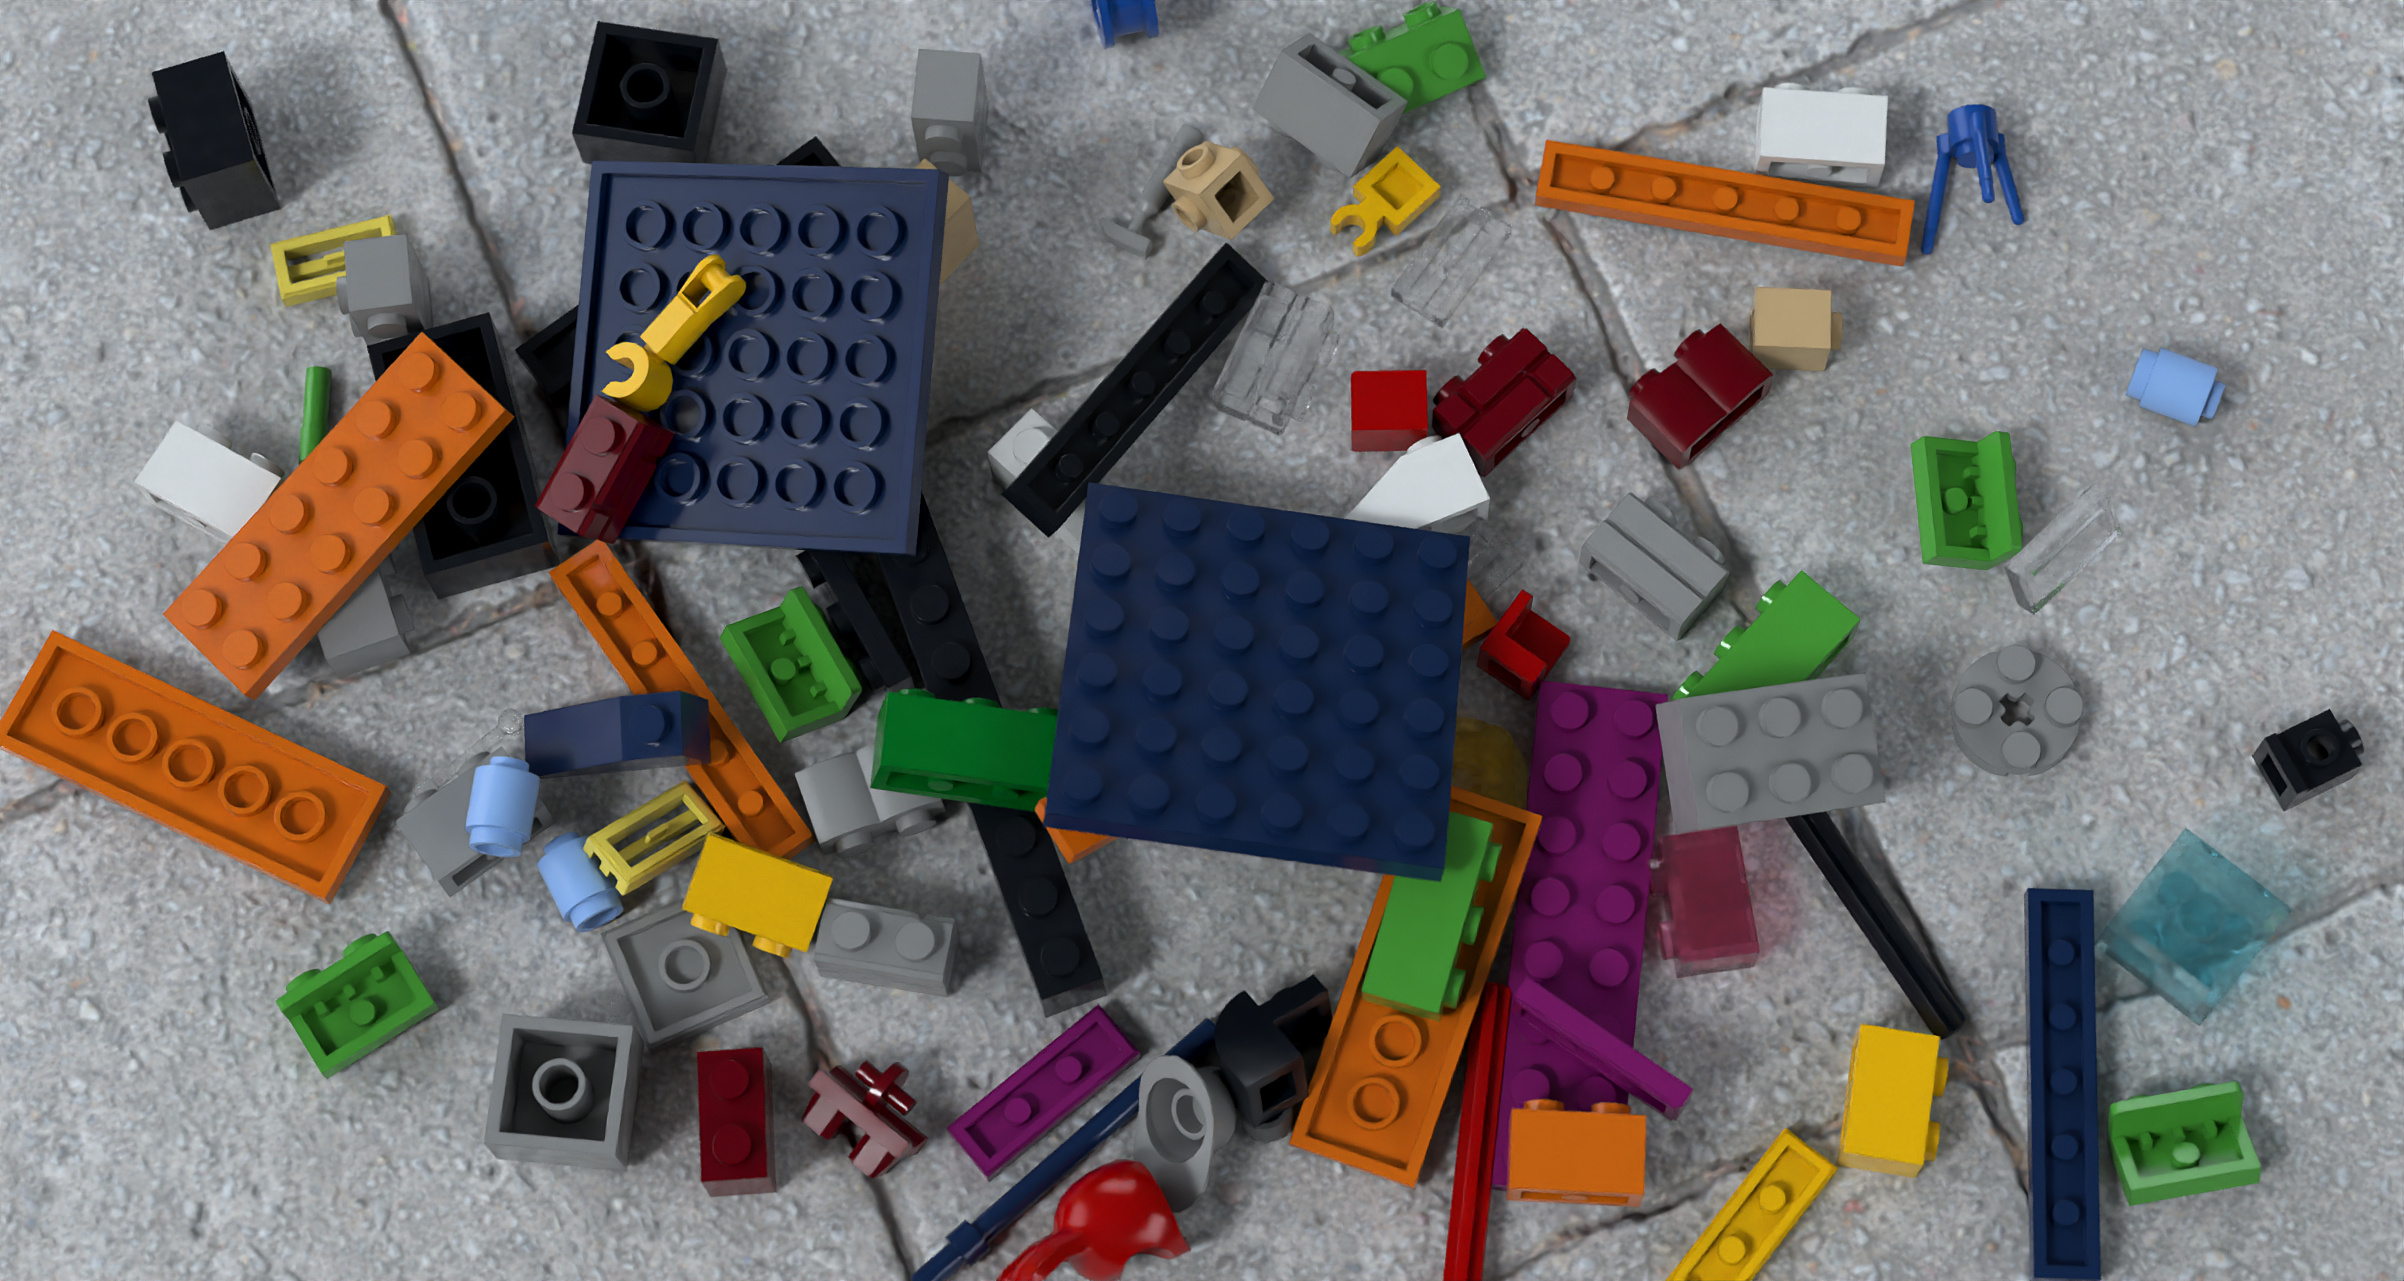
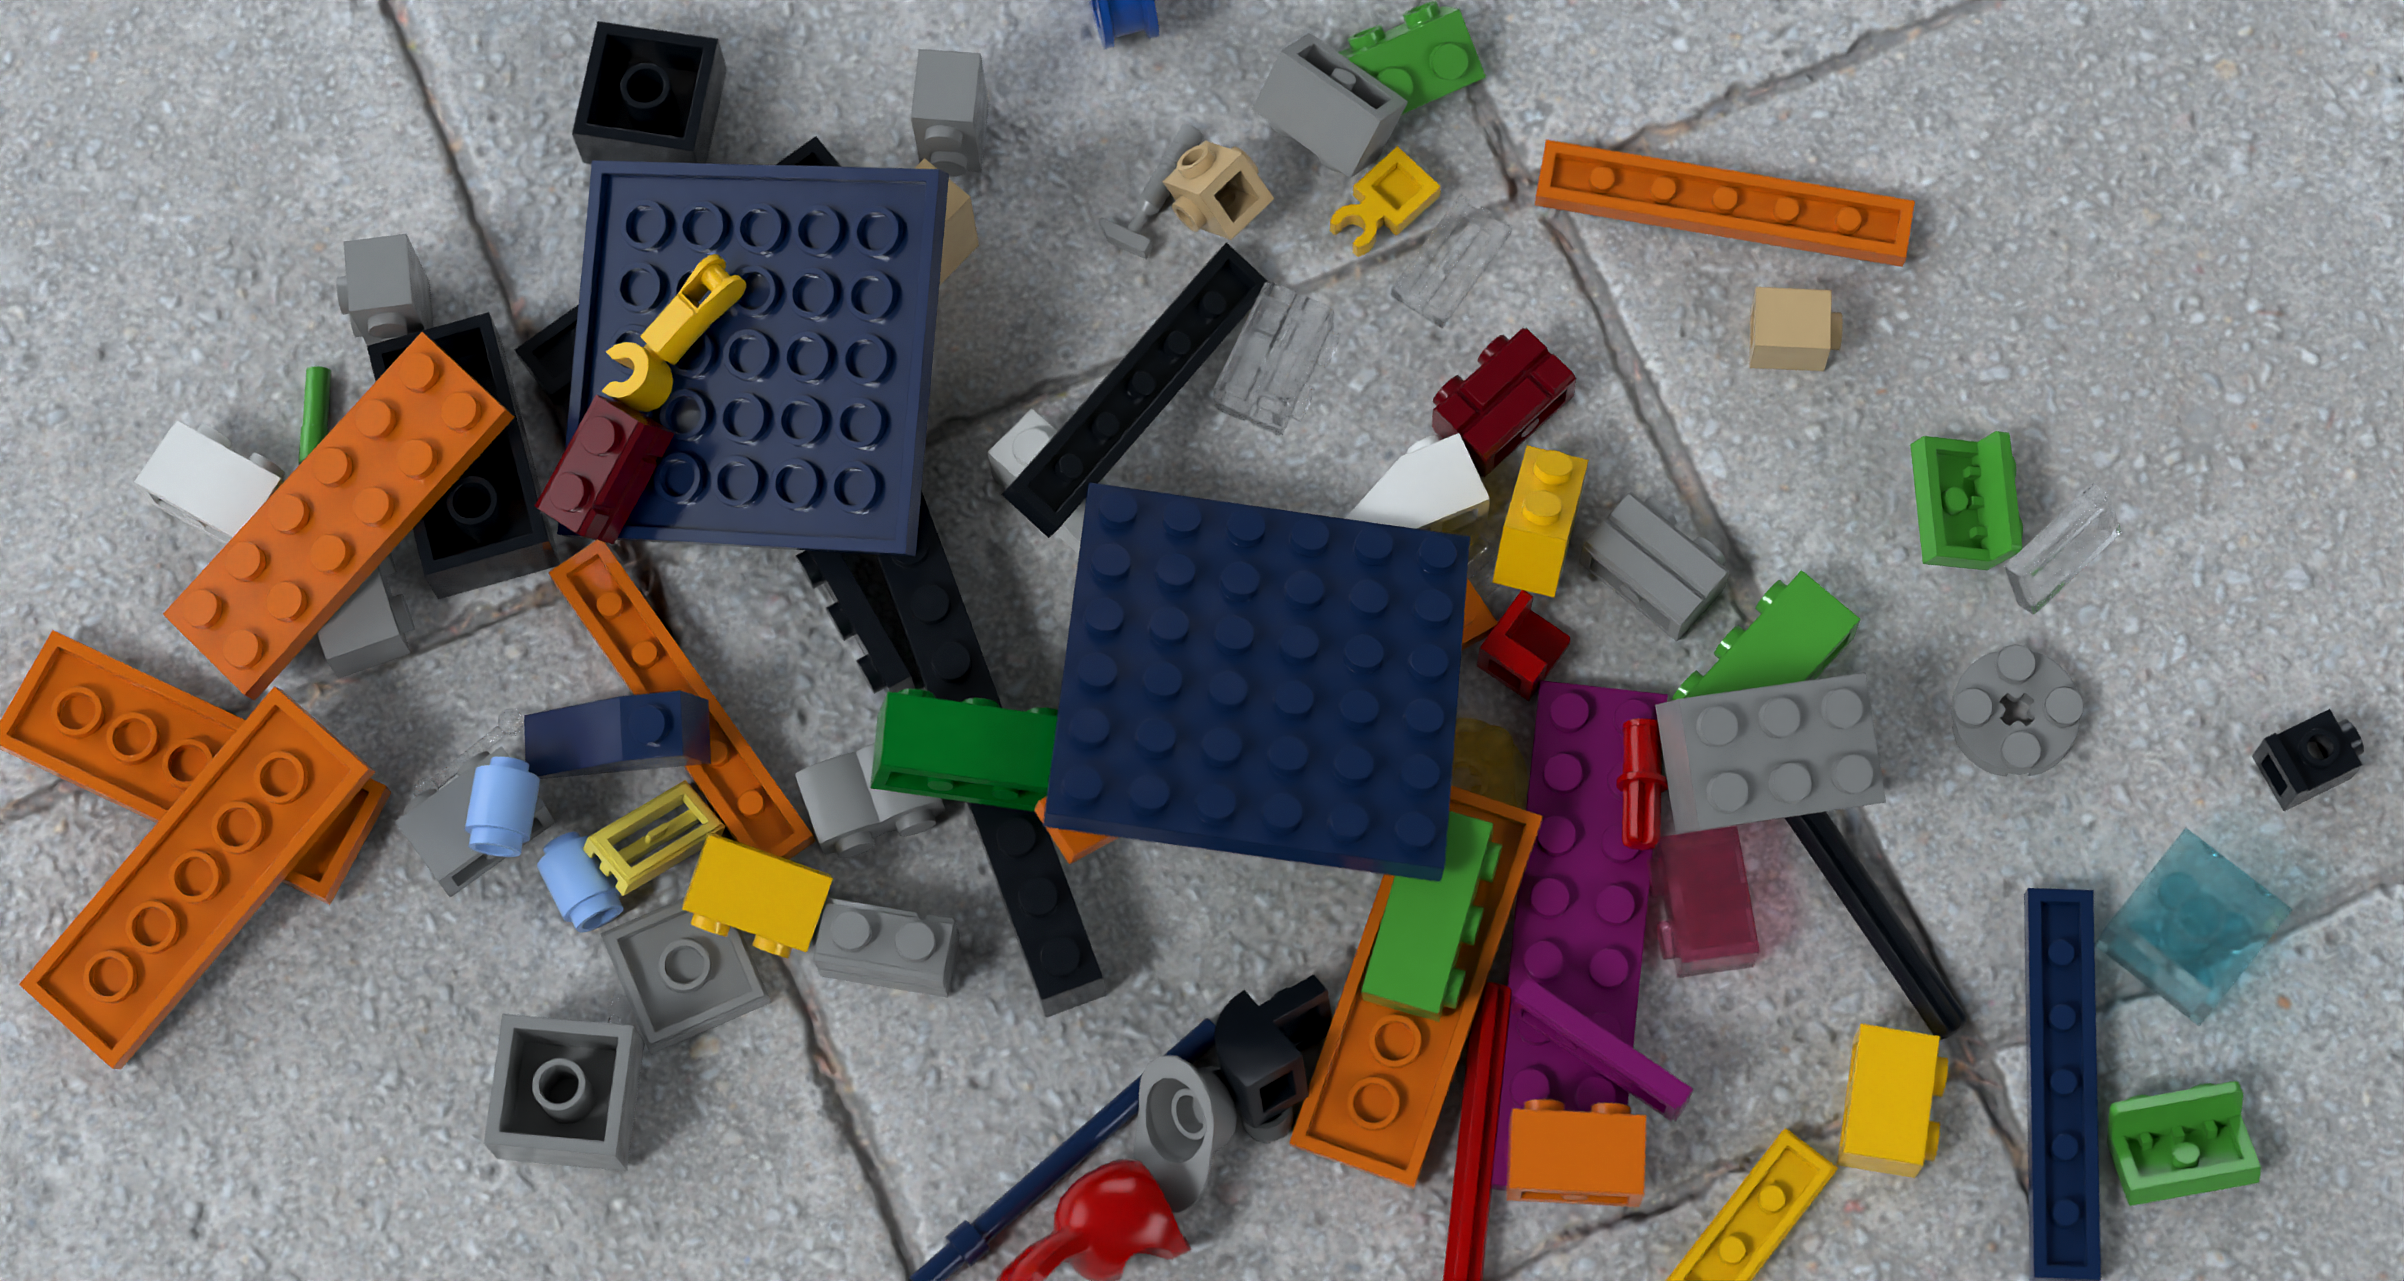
(197, 878): none -> orange plate
(212, 141): black brick -> none
(315, 243): light yellow tile -> none
(356, 1002): bright green bracket -> none
(736, 1122): dark red brick -> none
(793, 666): bright green bracket -> none
(844, 1097): dark red hips -> none
(1043, 1092): magenta tile -> none
(1388, 409): red panel -> none
(1540, 521): none -> yellow brick
(1641, 784): none -> red axle
(1698, 394): dark red brick -> none
(1821, 135): white brick -> none
(1974, 144): blue plant -> none
(2175, 386): light blue brick -> none

